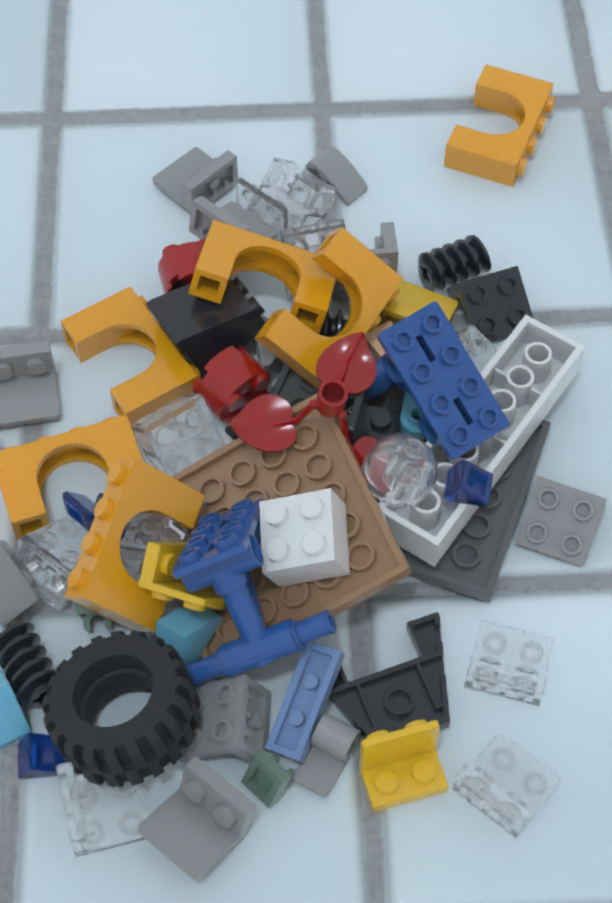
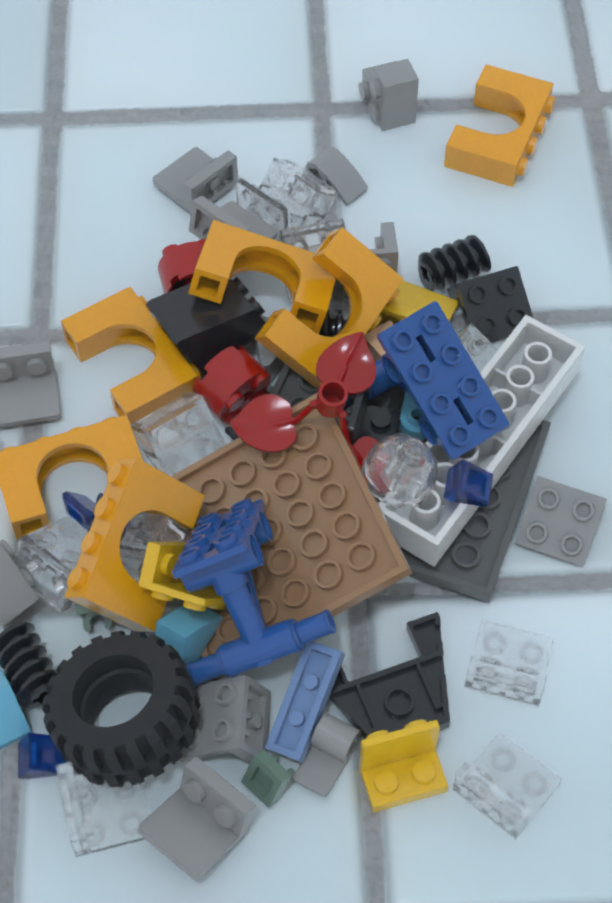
(304, 537): white brick -> none
(391, 93): none -> light grey brick

